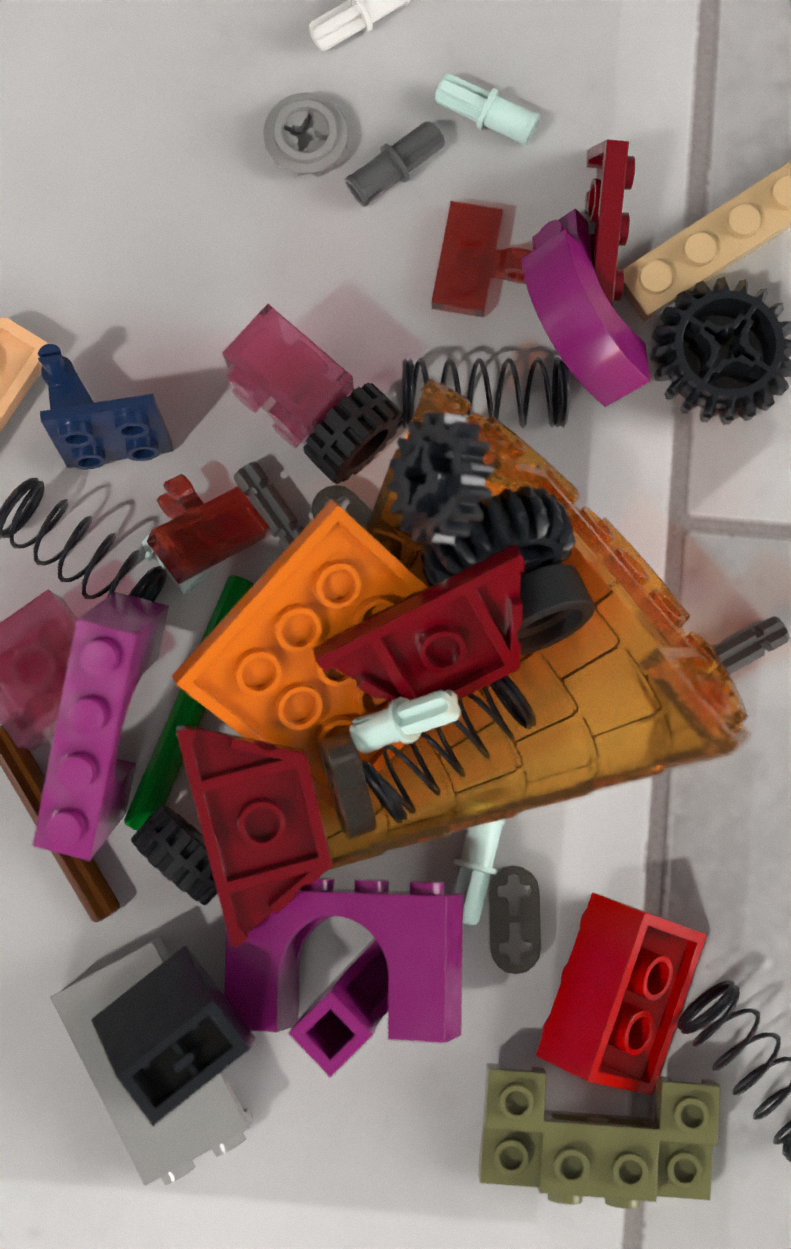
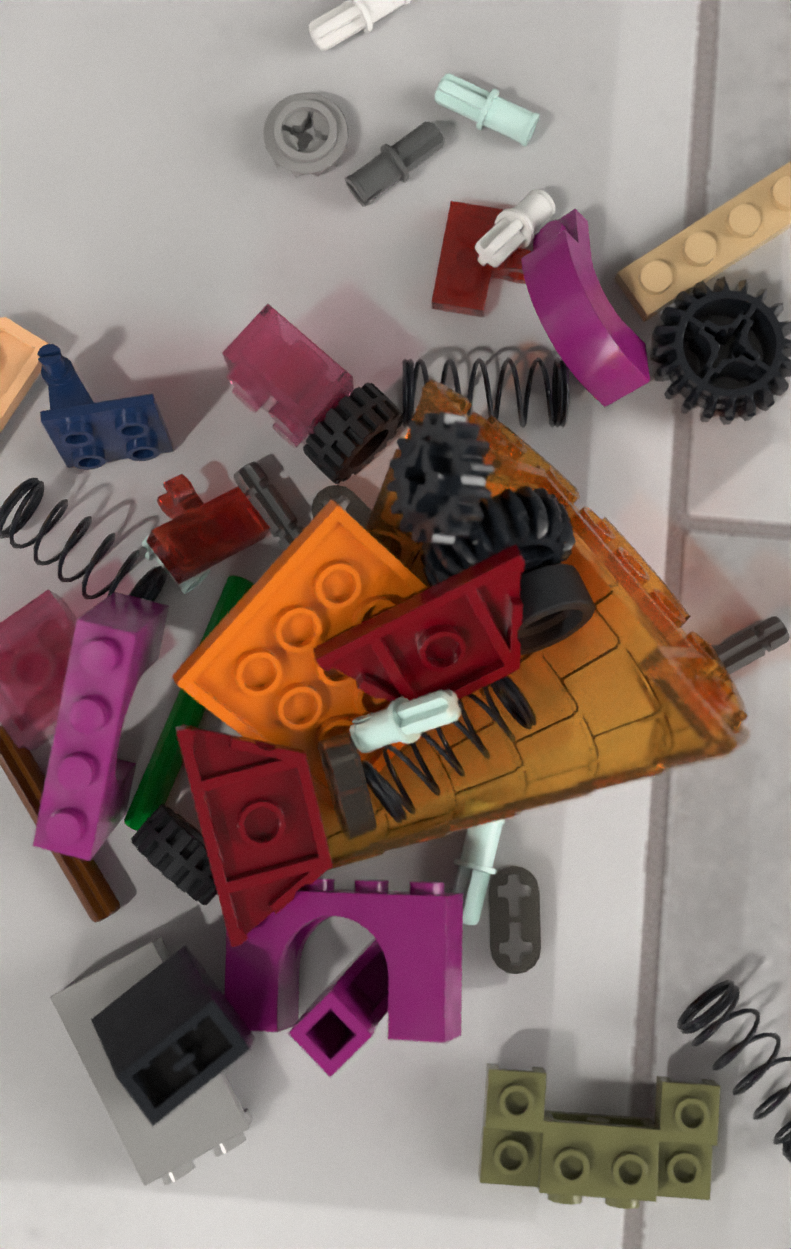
(515, 228): none -> white axle
(605, 208): dark red wing -> none
(620, 996): red slope -> none

